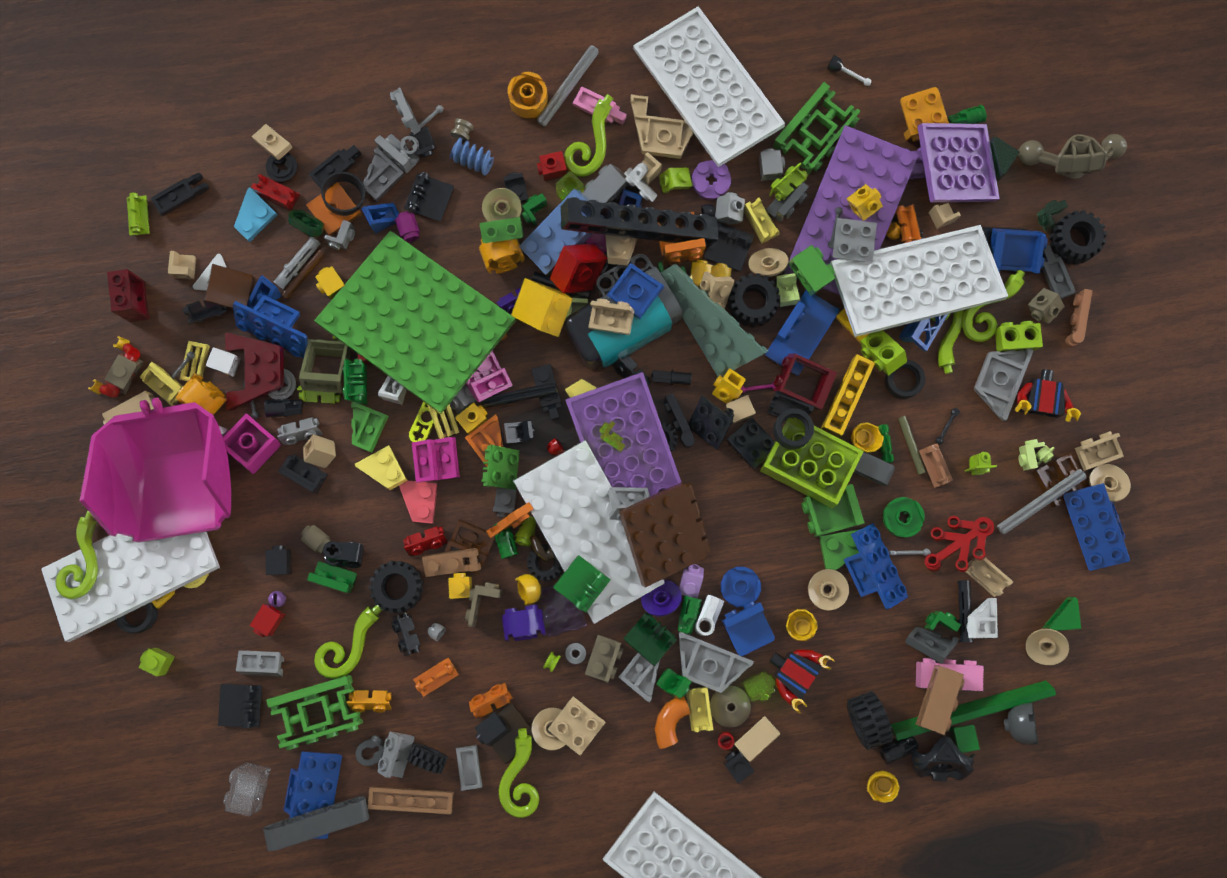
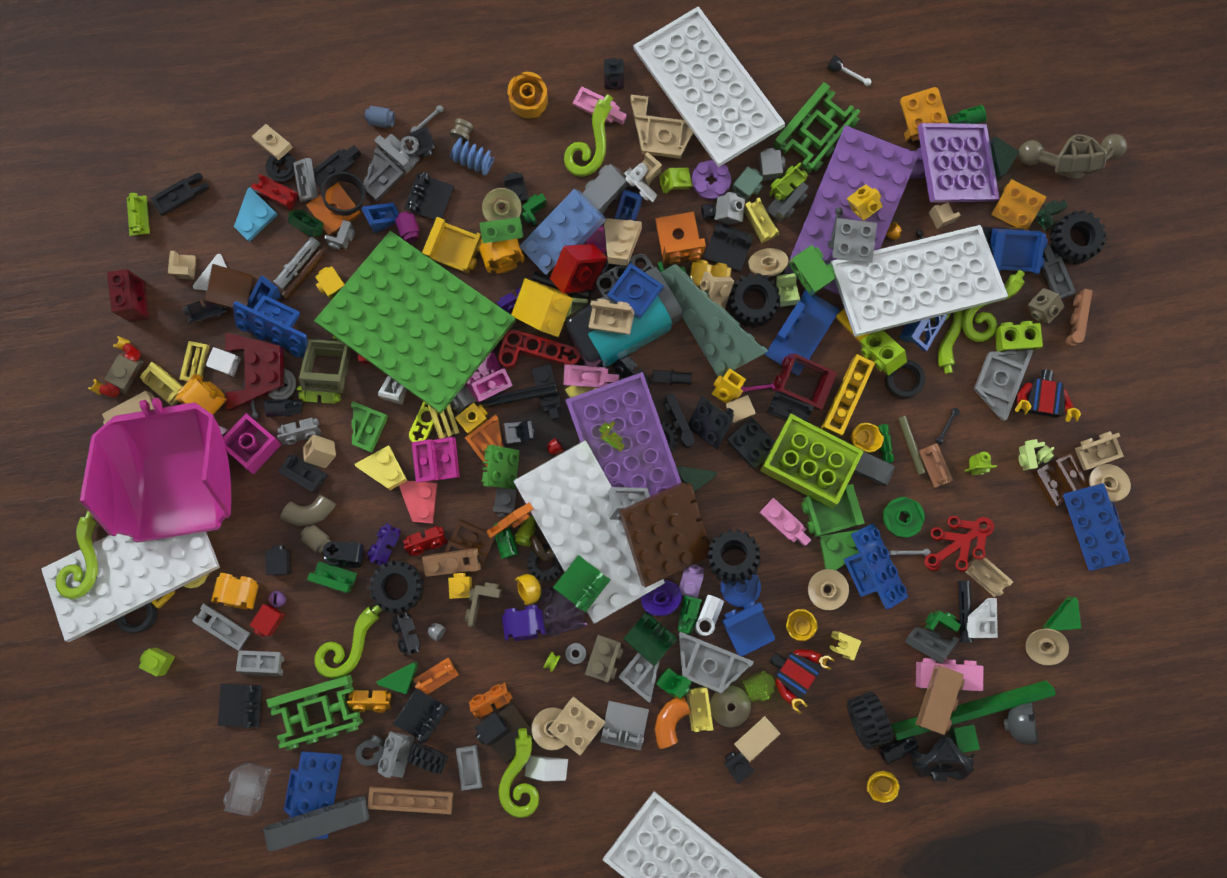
(190, 355): dark grey hinge -> none
(222, 627): none -> light grey plate
(235, 592): none -> light orange brick
(305, 179): none -> light grey tile
(309, 514): none -> dark tan cylinder
(355, 381): green hinge -> none
(379, 550): none -> dark purple hinge
(380, 116): none -> sand blue brick
(400, 680): none -> green slope
(404, 109): light grey hinge -> none
(420, 715): none -> black hinge
(452, 246): none -> yellow panel
(540, 353): none -> red beam
(546, 768): none -> white slope
(552, 166): red brick -> none
(567, 85): light grey axle -> none
(567, 184): clear neon green brick -> none
(587, 376): none -> bright pink hinge
(613, 73): none -> black bracket
(624, 725): none -> light grey hinge
(631, 227): black brick -> none
(695, 476): none -> clear green slope
(728, 743): red hinge -> none
(730, 541): none -> black tyre
(748, 184): none -> sand green brick
(785, 522): none -> bright pink hinge
(805, 419): black tyre -> none
(847, 646): none -> light yellow hinge
(908, 222): orange hinge -> none
(1018, 205): none -> light orange hinge
(1042, 501): light grey axle -> none

